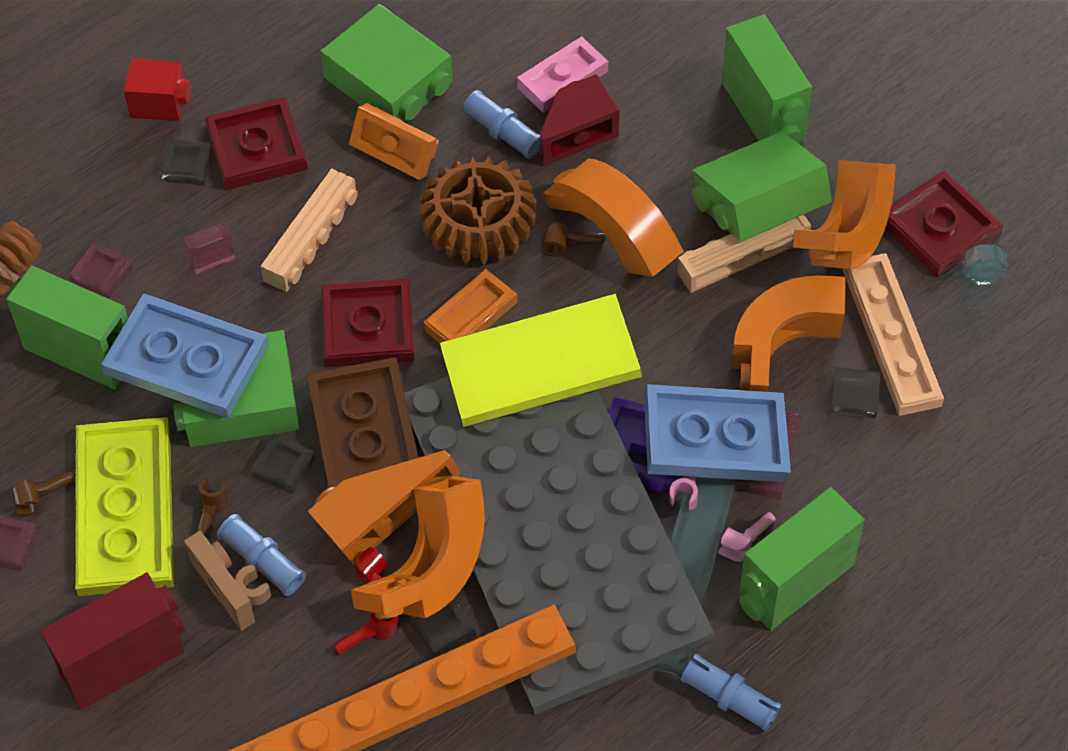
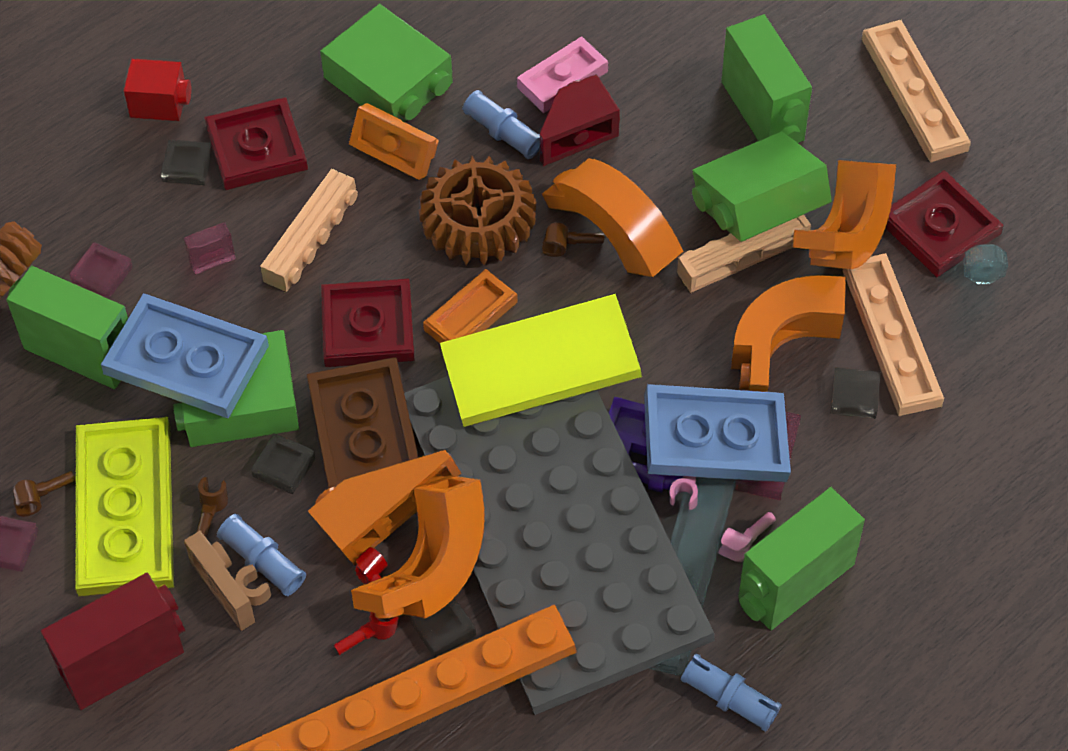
(916, 91): none -> light nougat tile

